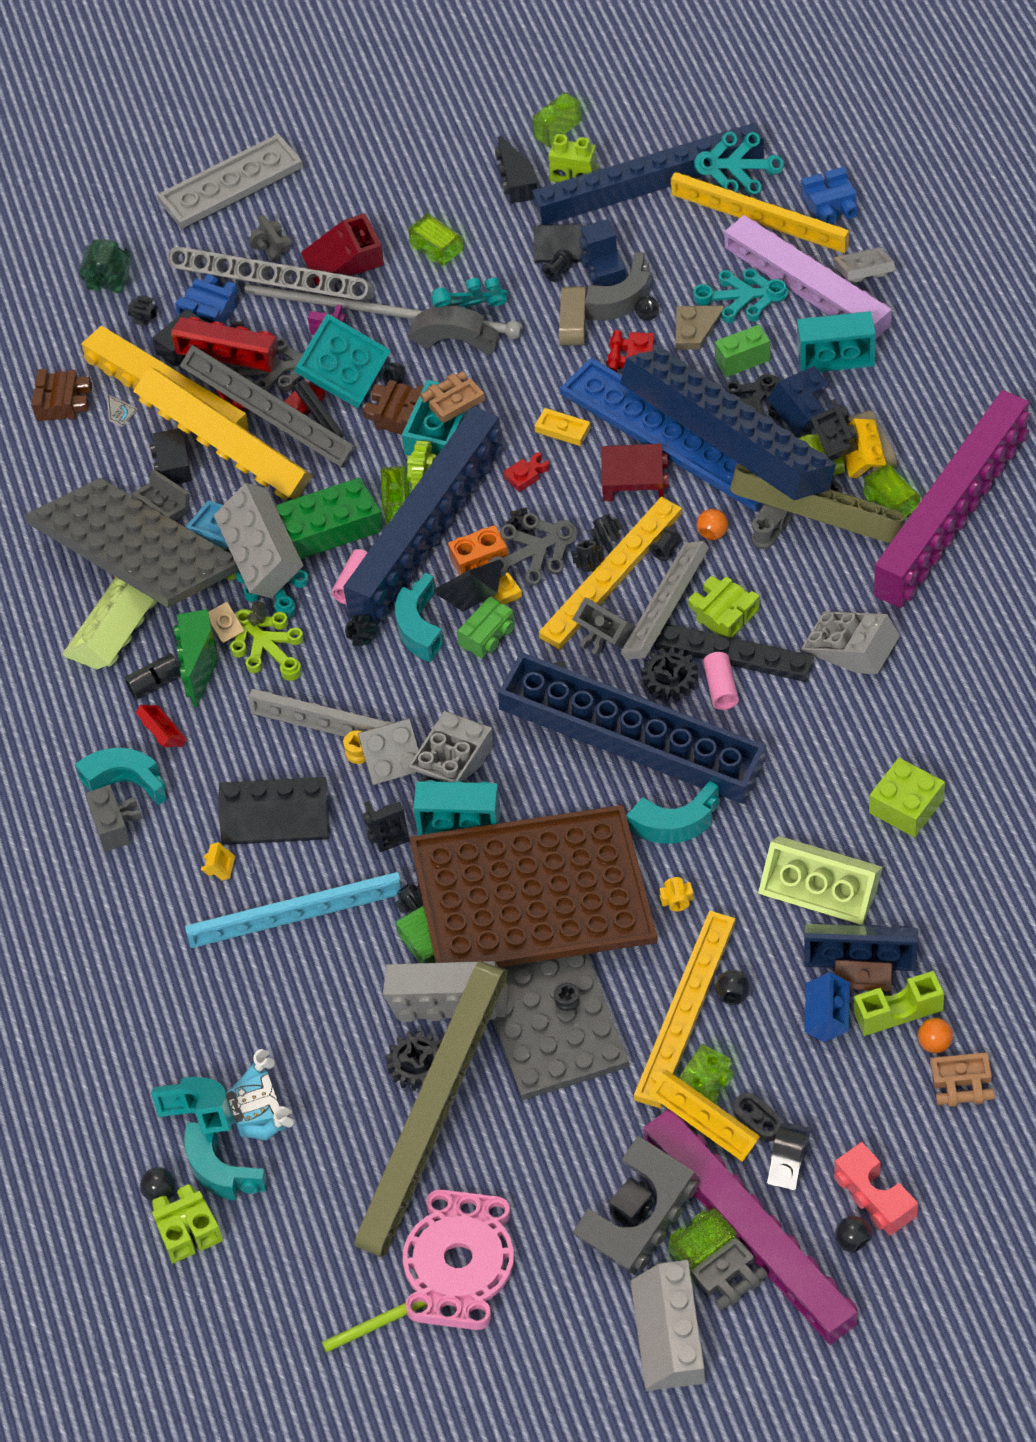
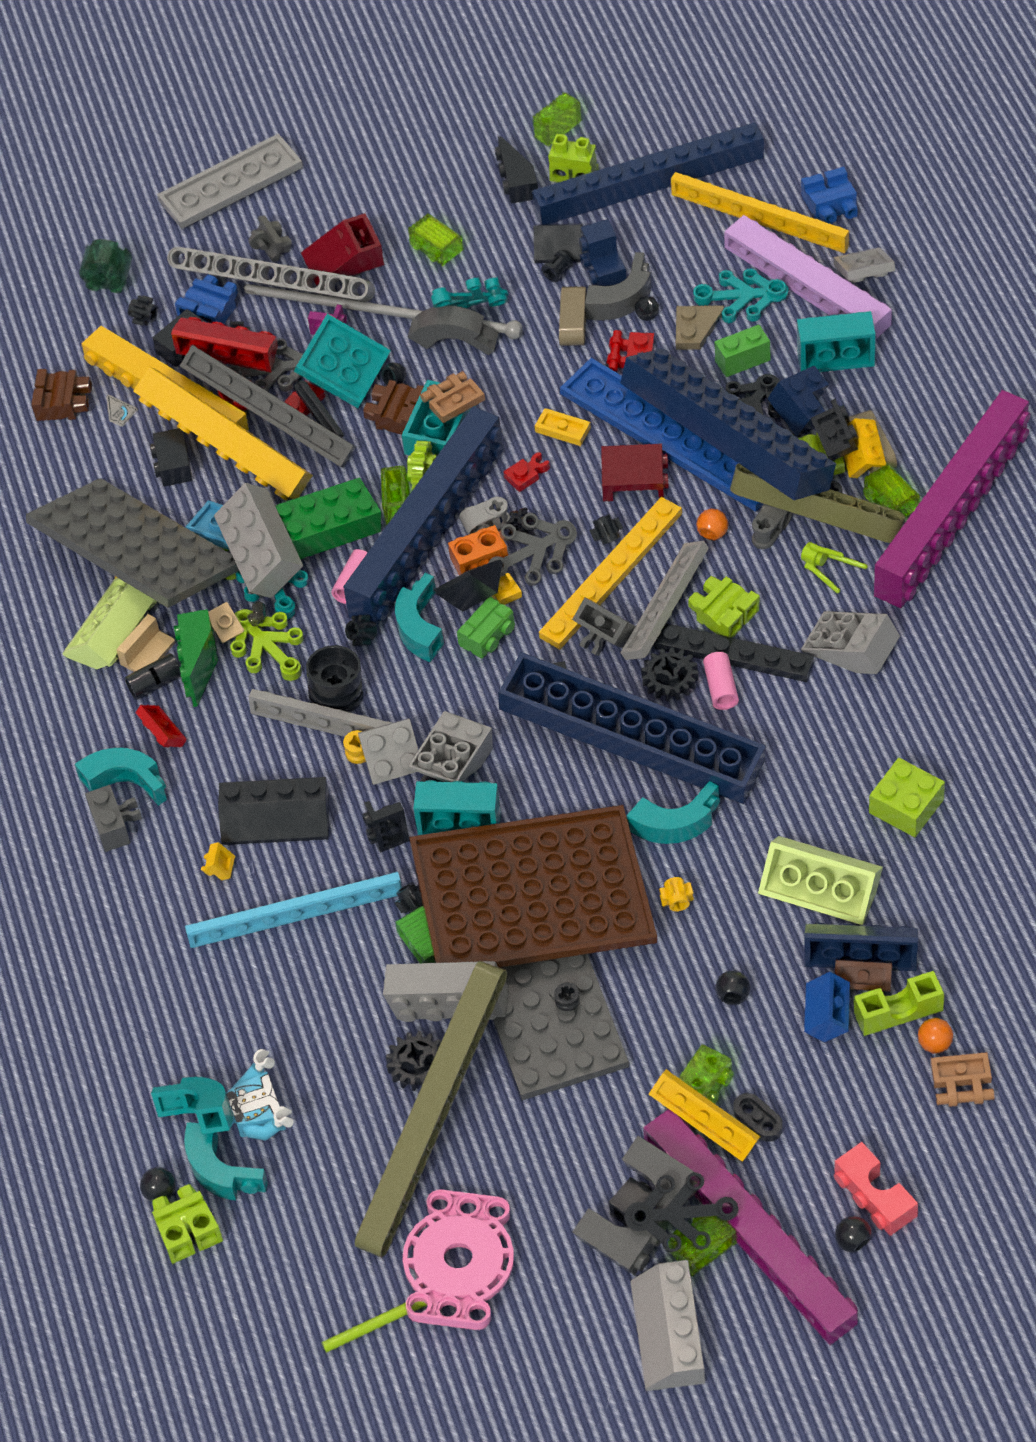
(144, 645): none -> tan panel
(163, 496): dark grey bracket -> none
(334, 678): none -> black wheel
(484, 515): none -> light grey piece
(588, 555): black gear -> none
(665, 544): black bush -> none
(675, 1213): none -> black plant
(686, 1003): yellow plate -> none
(722, 1267): dark grey plate -> none
(735, 164): teal plant -> none
(787, 1155): black brick -> none
(817, 555): none -> lime plant

